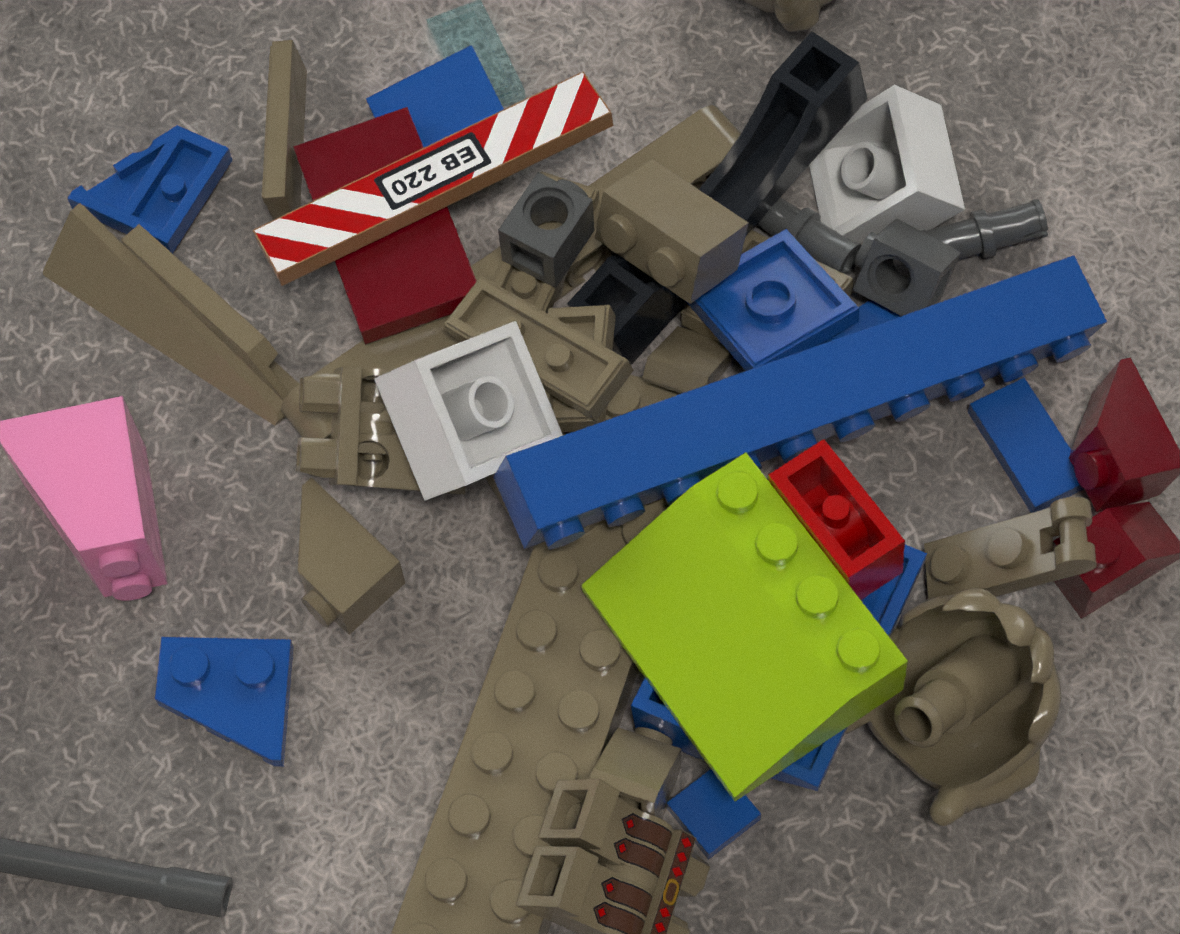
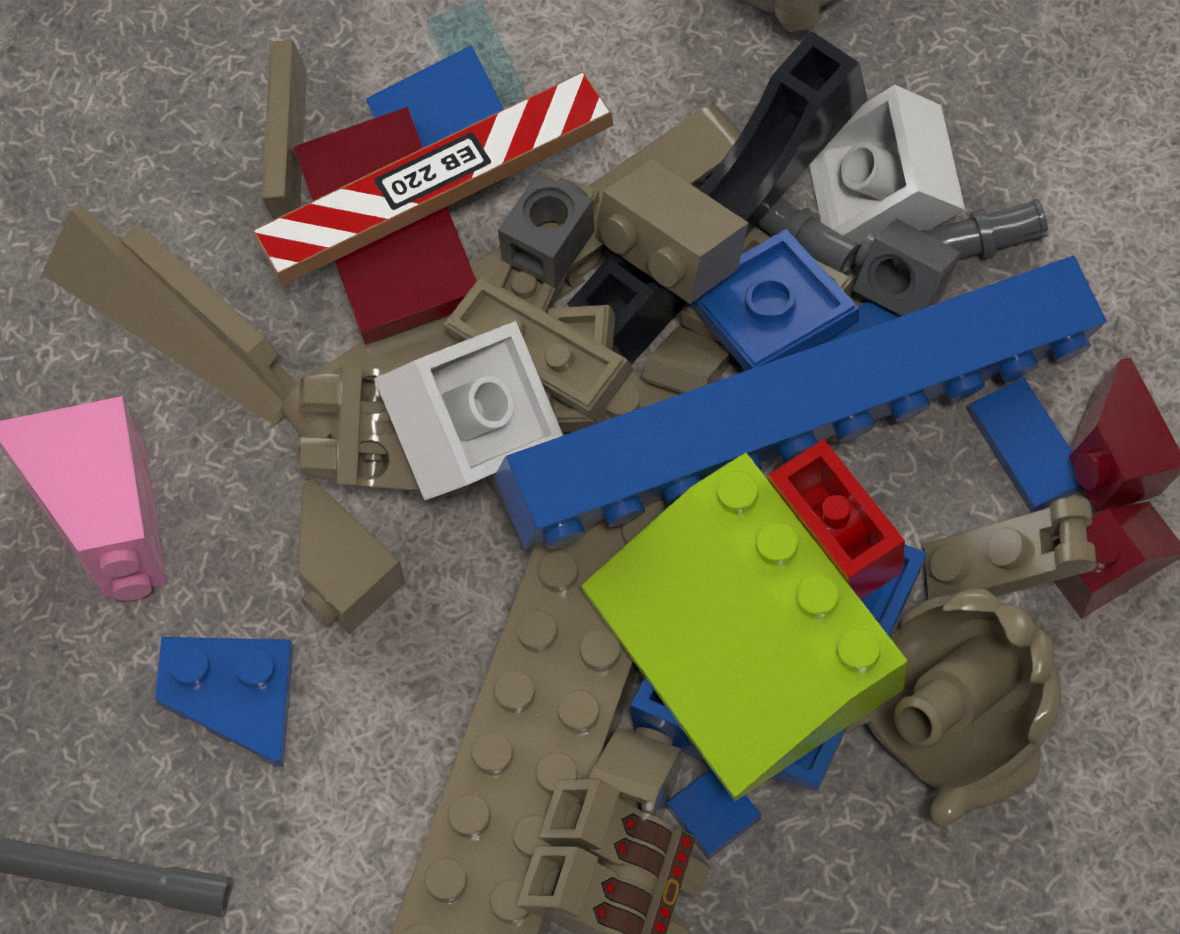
(158, 186): blue wing -> none

